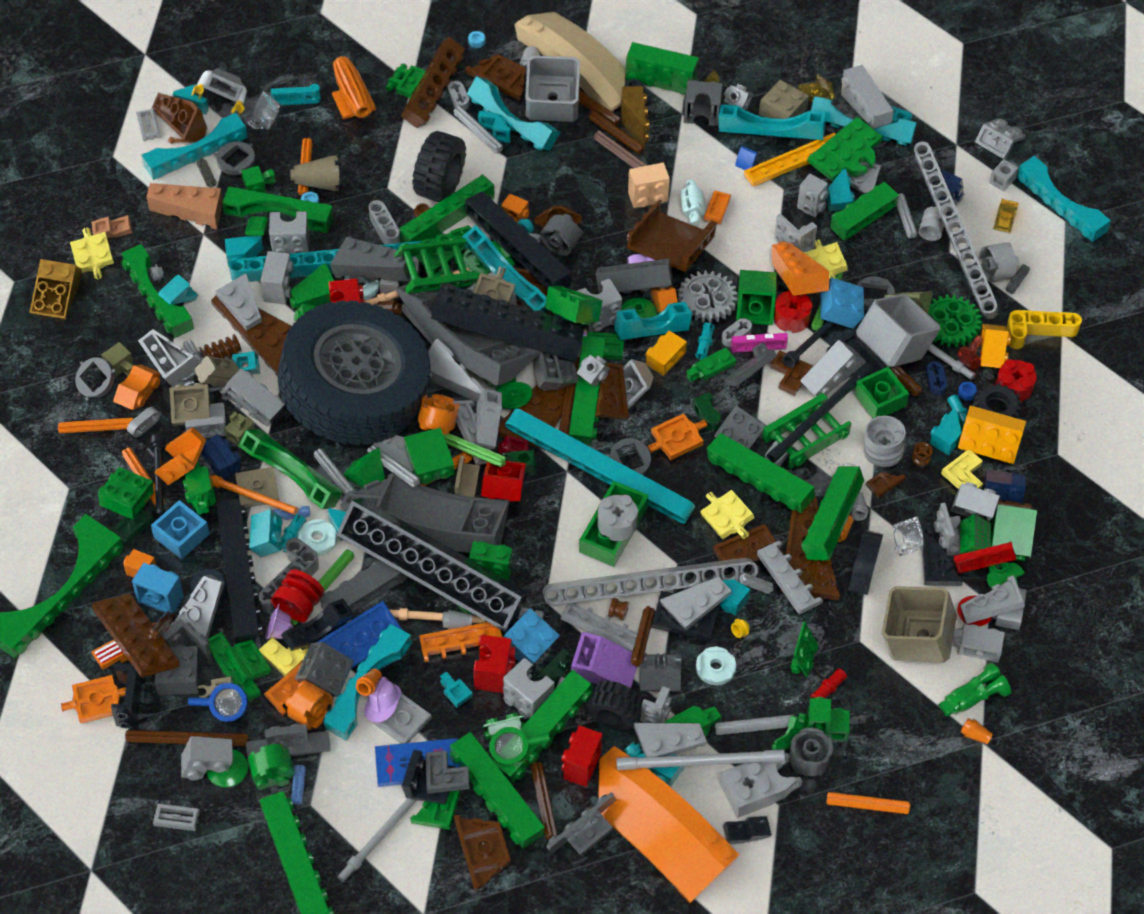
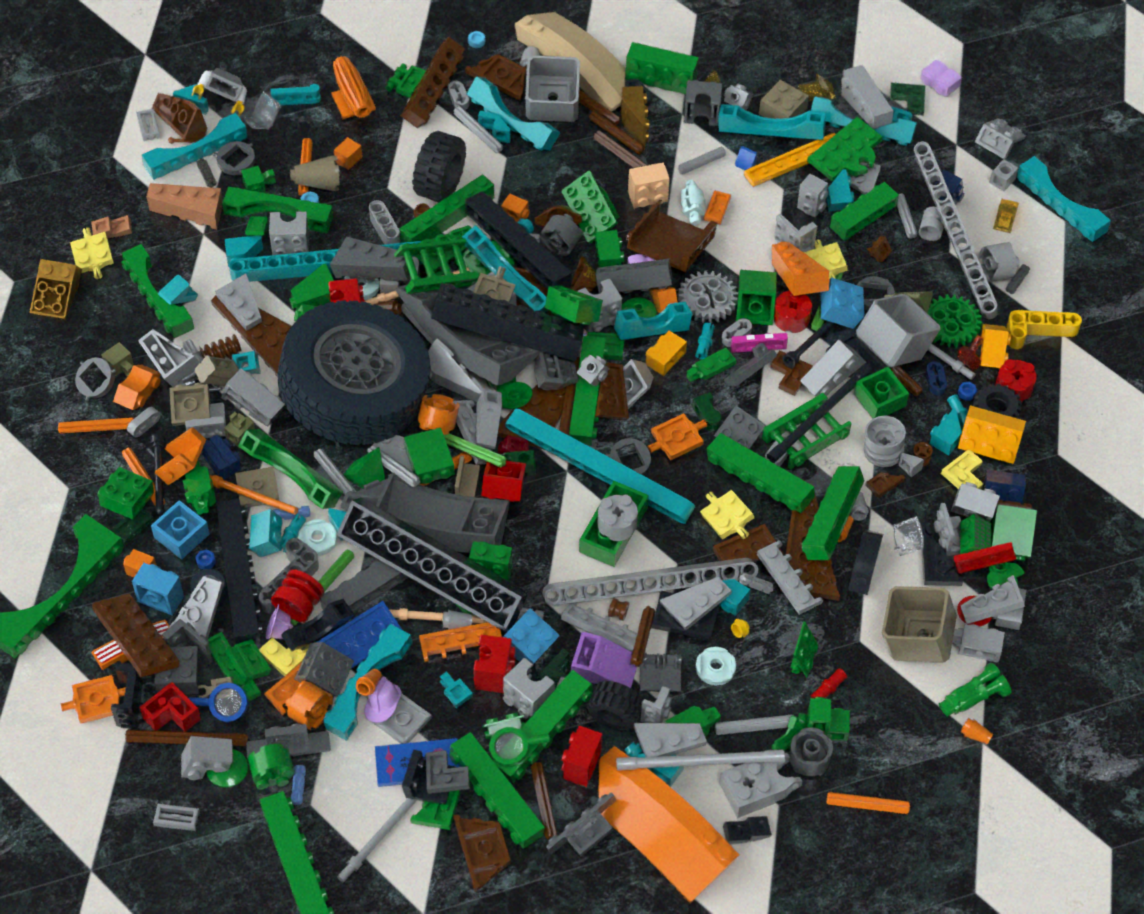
(156, 273): light grey plate -> none
(161, 625): reddish brown axle -> none
(168, 705): none -> red brick
(205, 559): none -> blue tile
(276, 278): light grey brick -> none
(348, 153): none -> orange brick
(584, 276): none -> reddish brown hat
(593, 205): none -> green bracket
(608, 248): none -> green brick
(702, 160): none -> light grey axle
(880, 249): none -> reddish brown tile
(910, 464): none -> light grey slope
(911, 93): none -> clear green plate
(940, 78): none -> lavender brick

